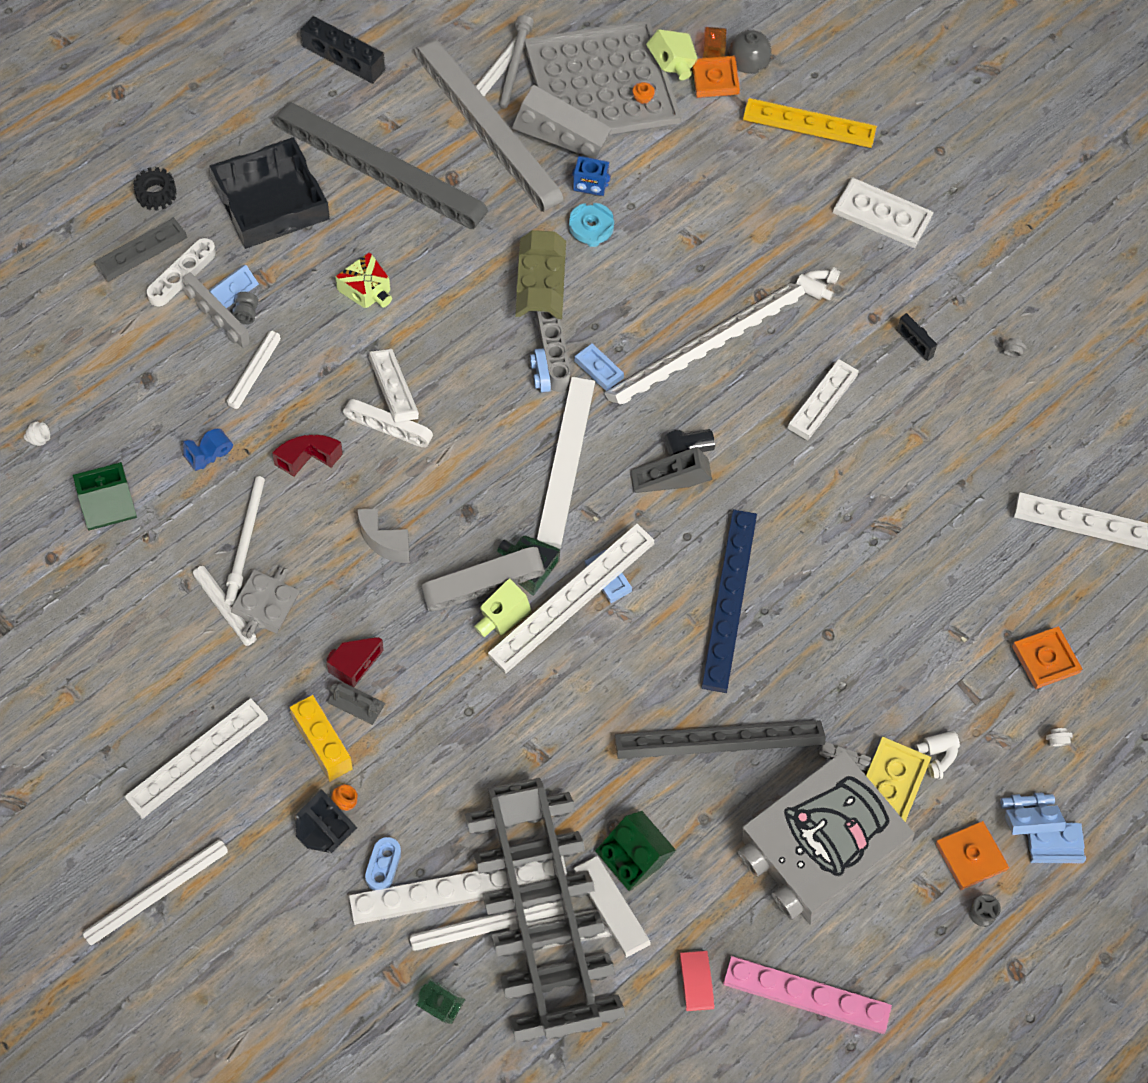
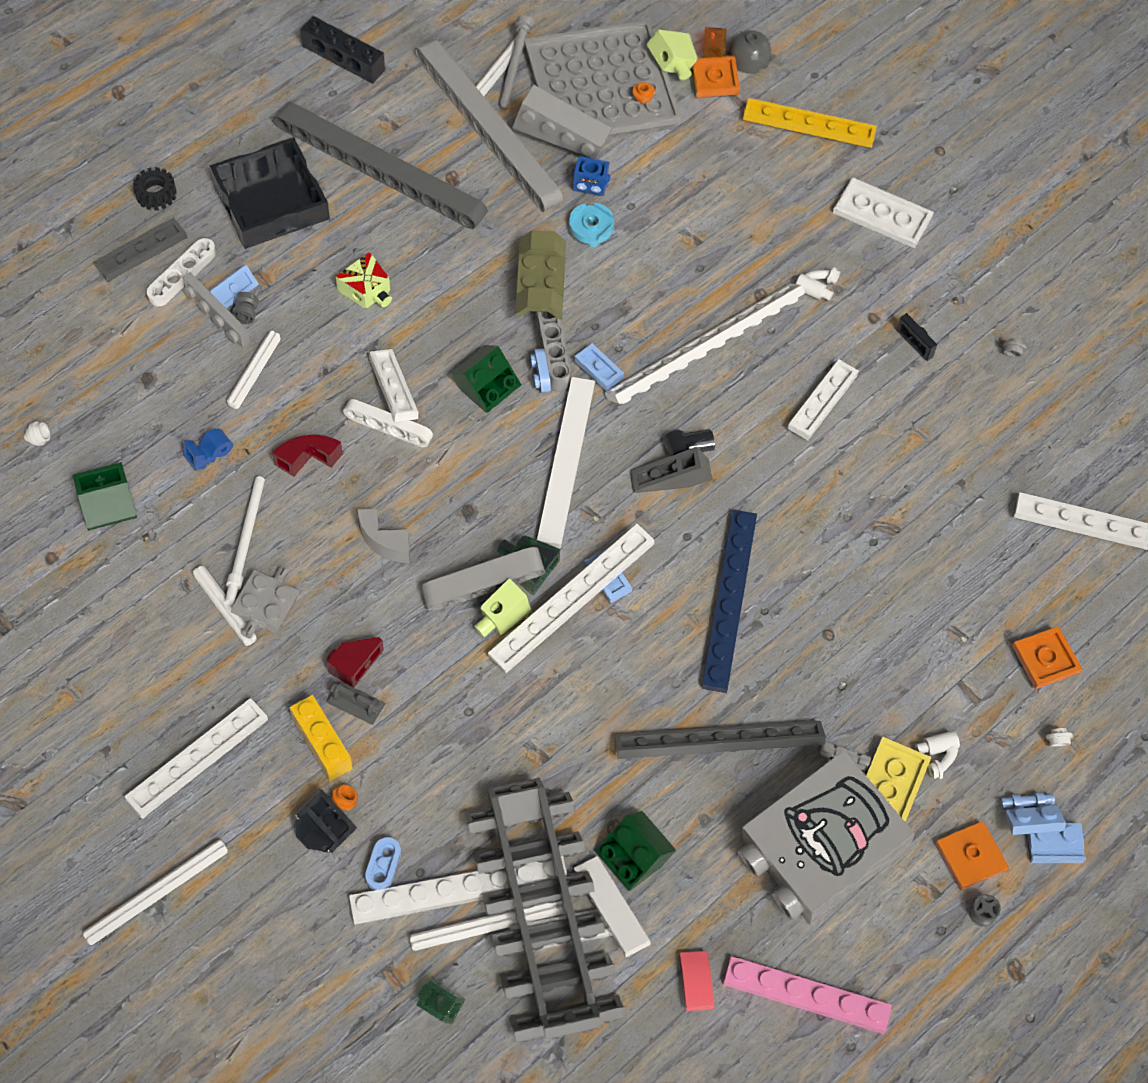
(486, 377): none -> dark green slope

